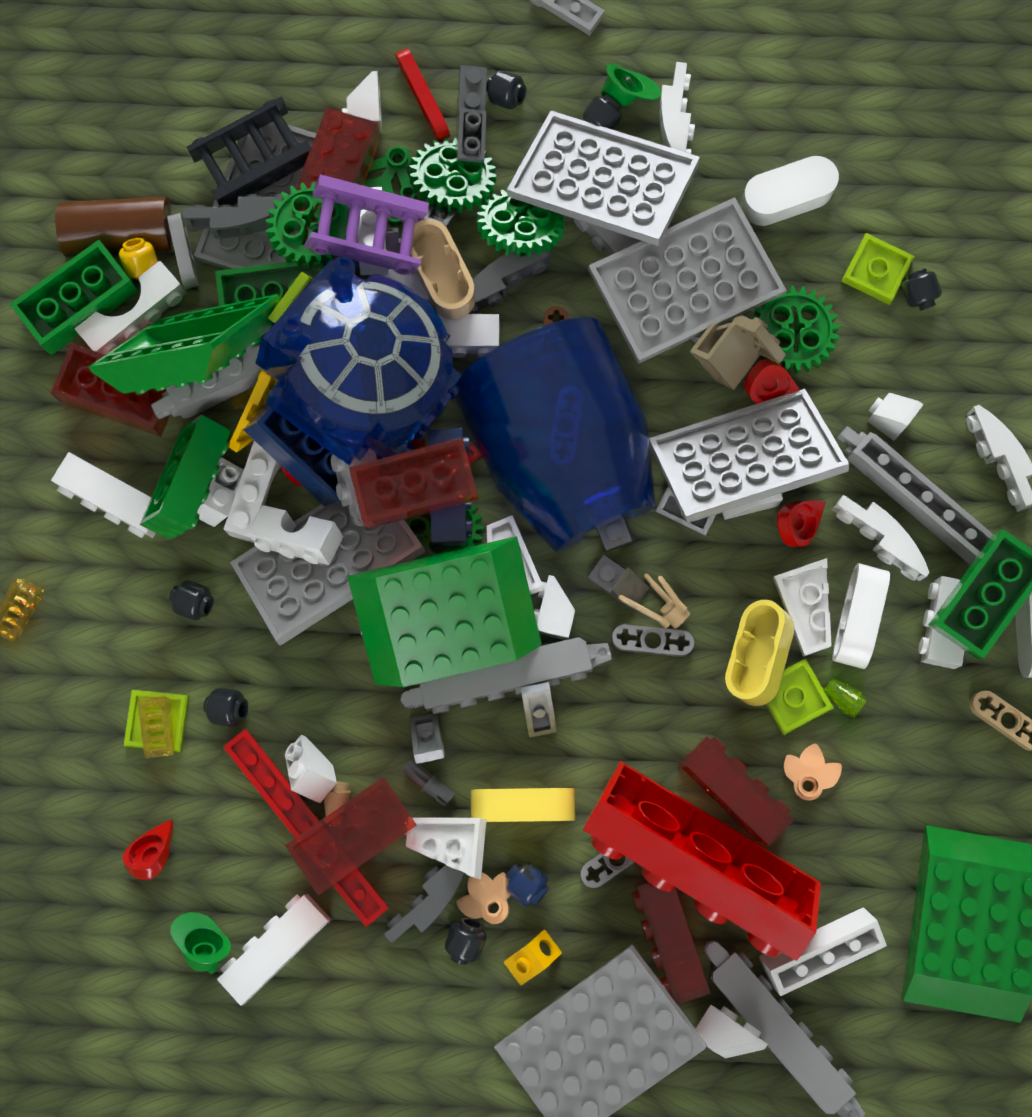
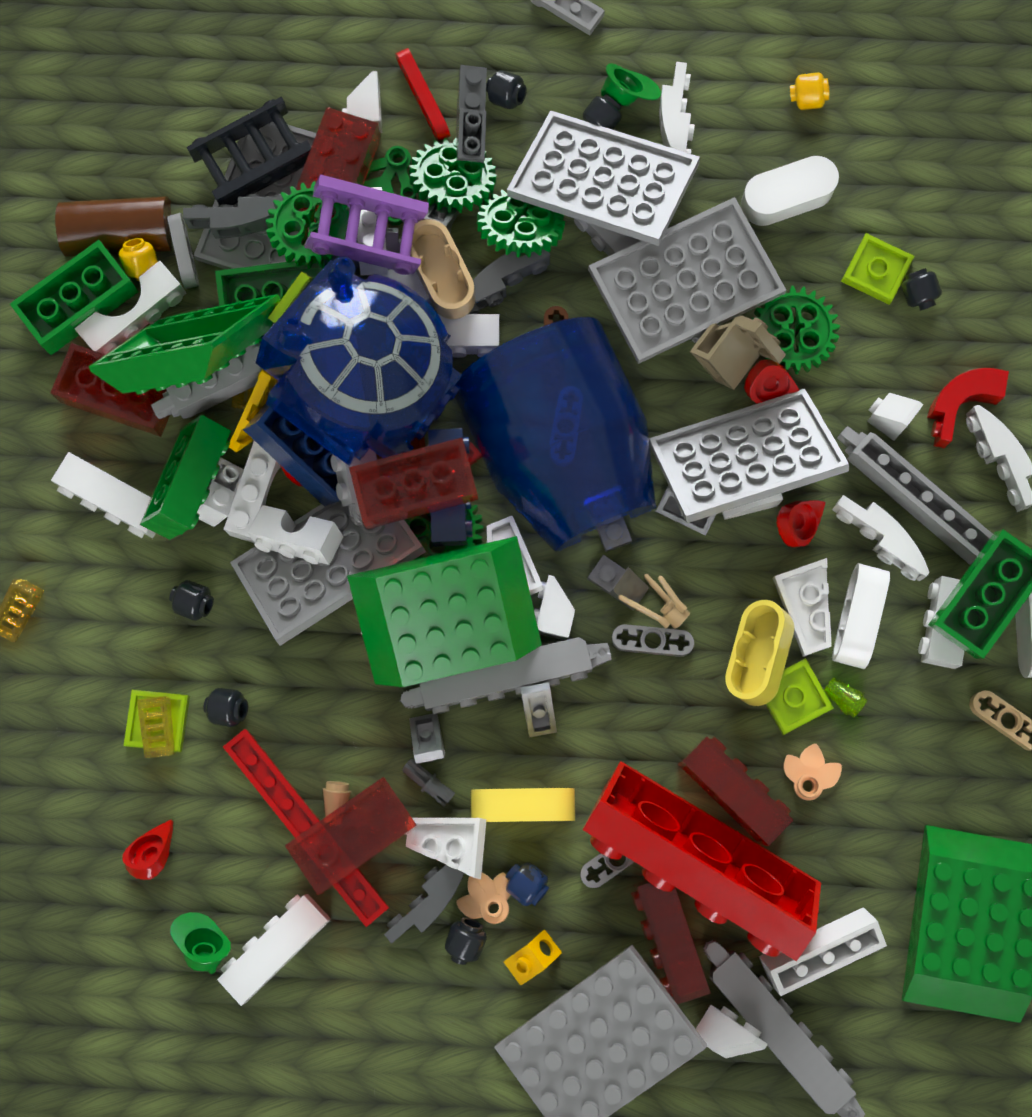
(309, 770): white slope -> none
(810, 91): none -> yellow head
(979, 385): none -> red arch

